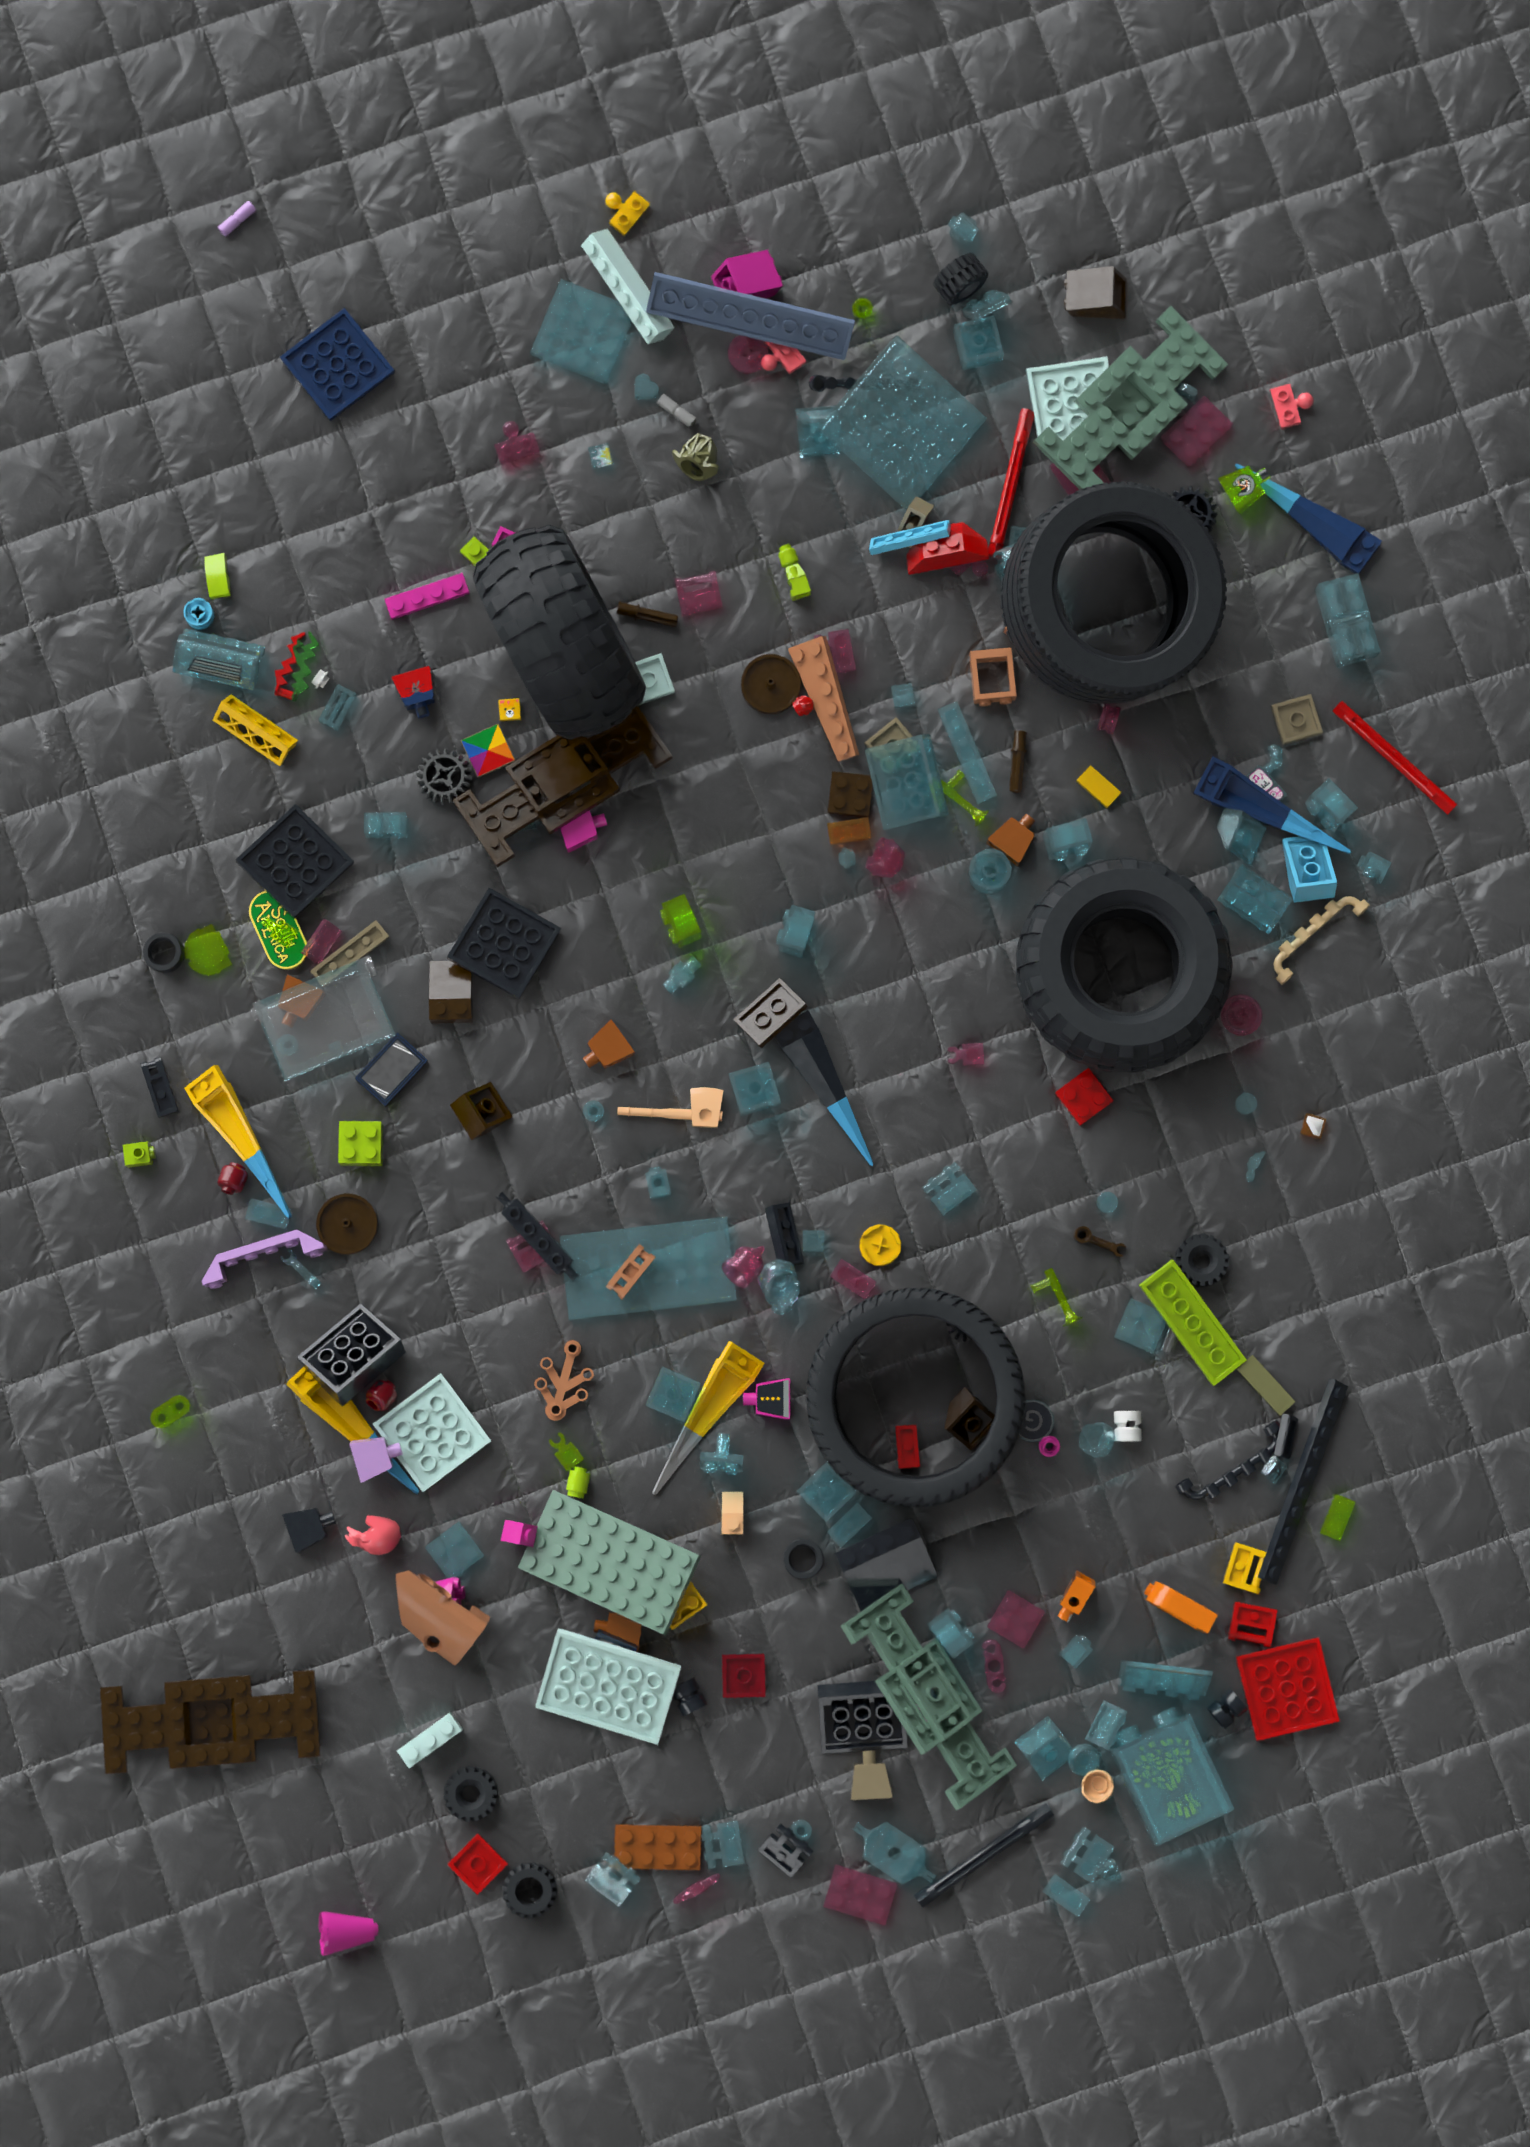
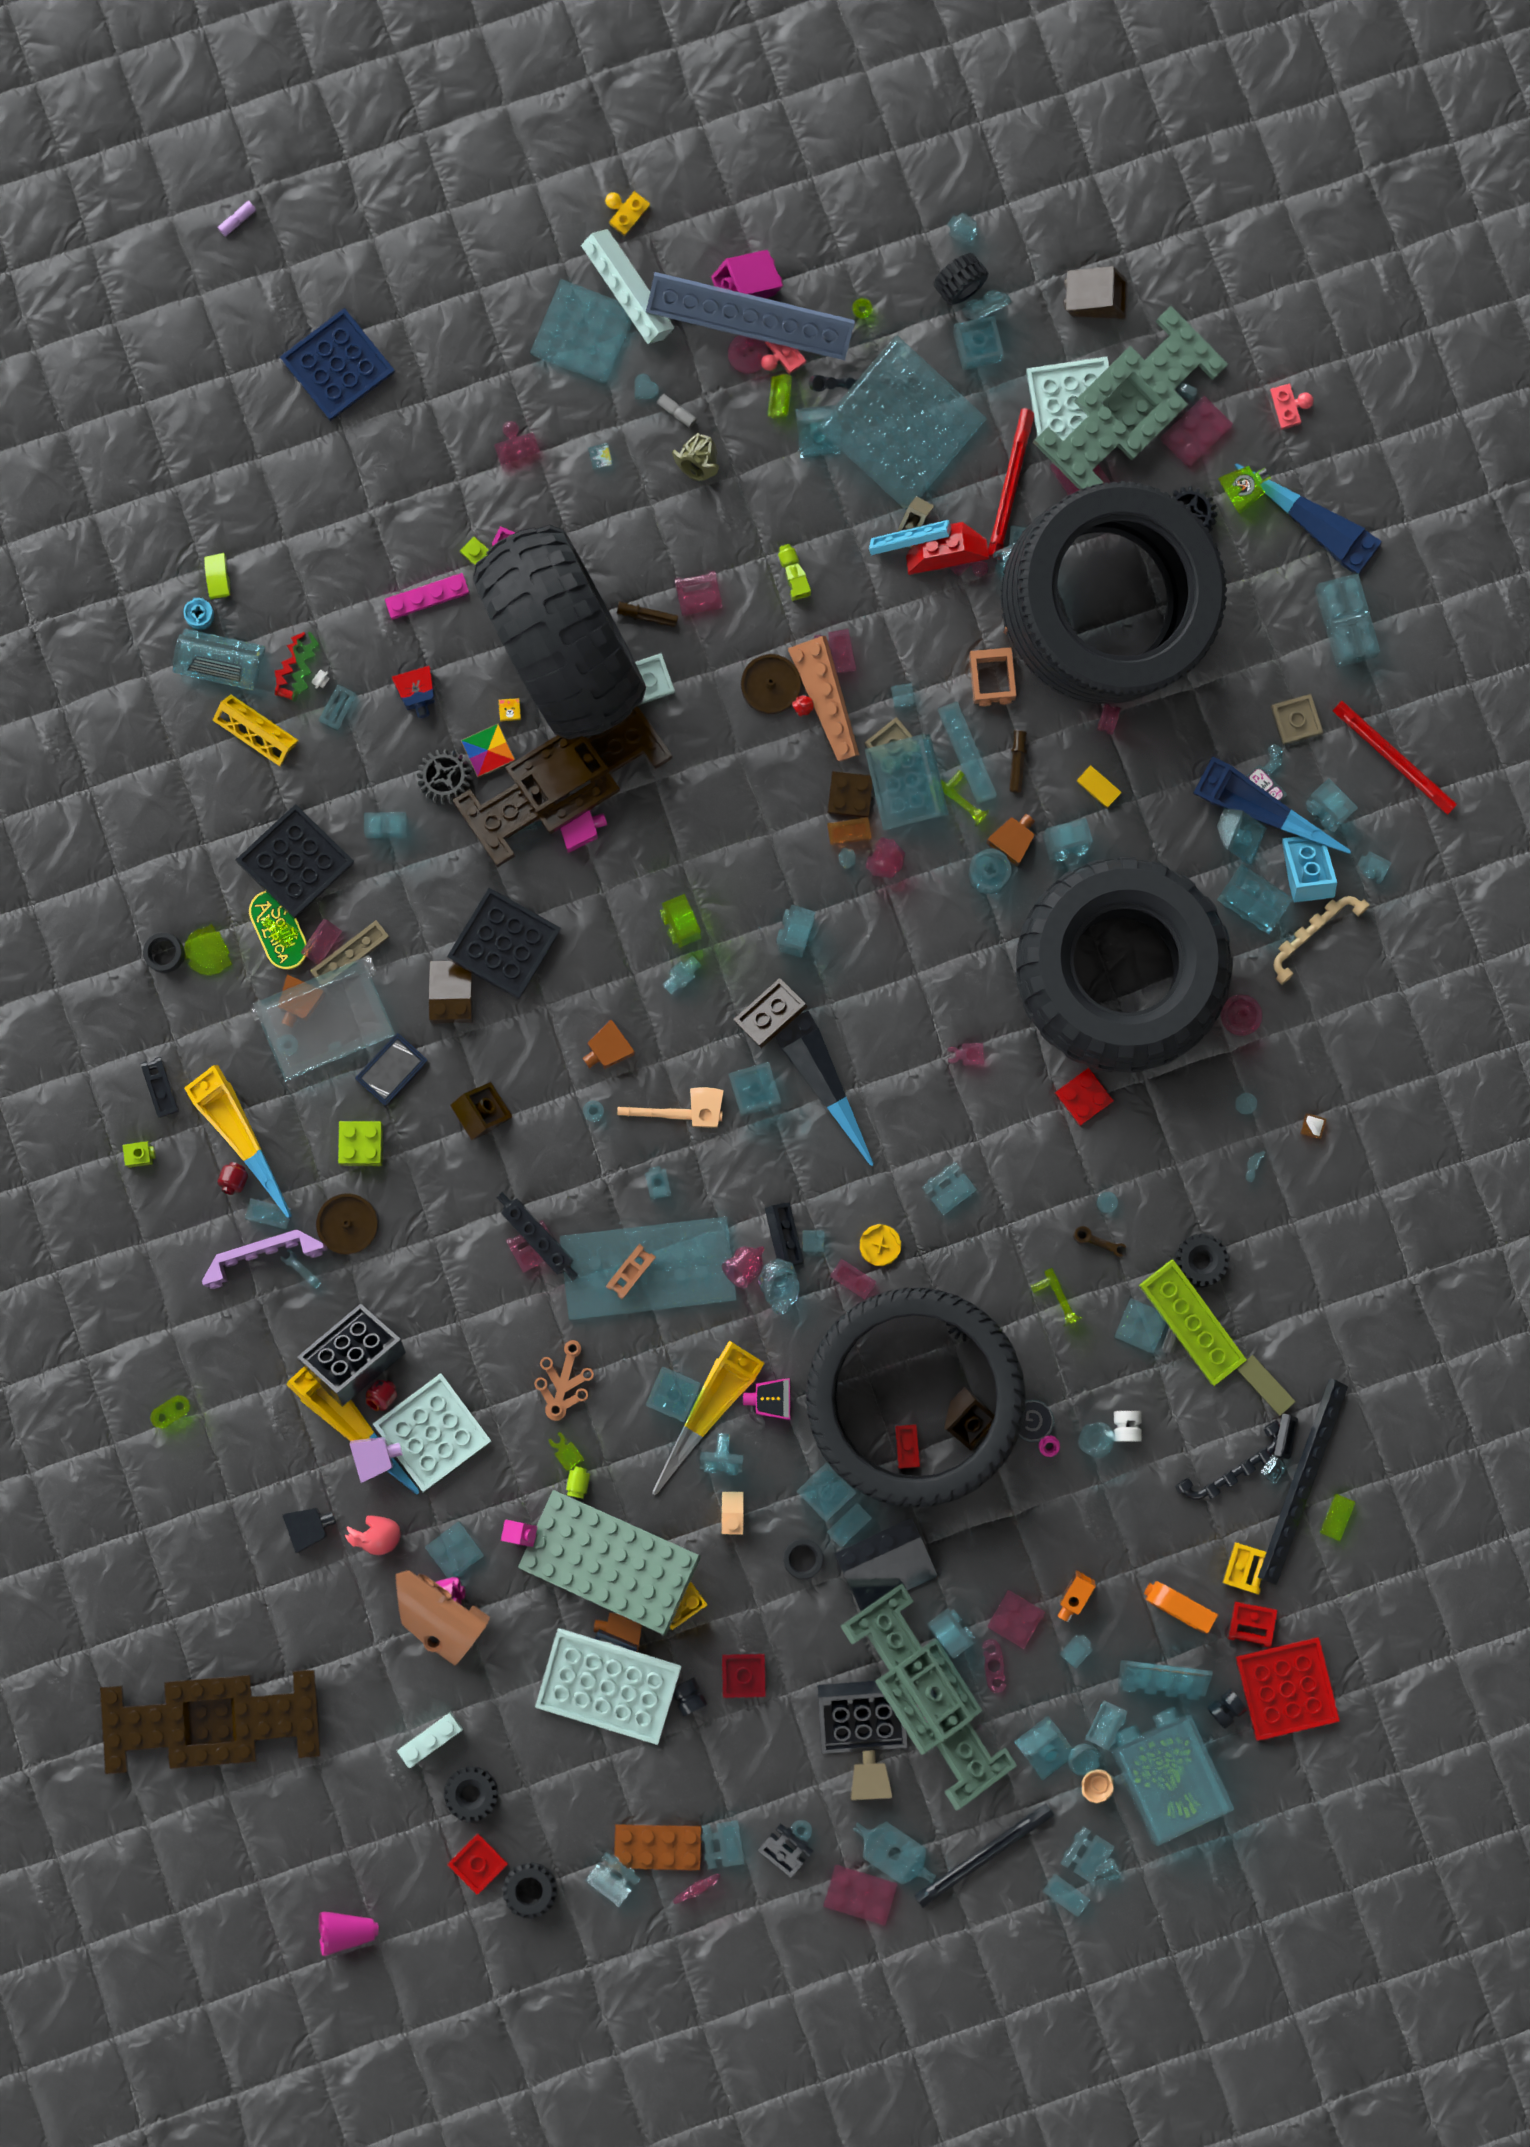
(779, 396): none -> clear neon green plate

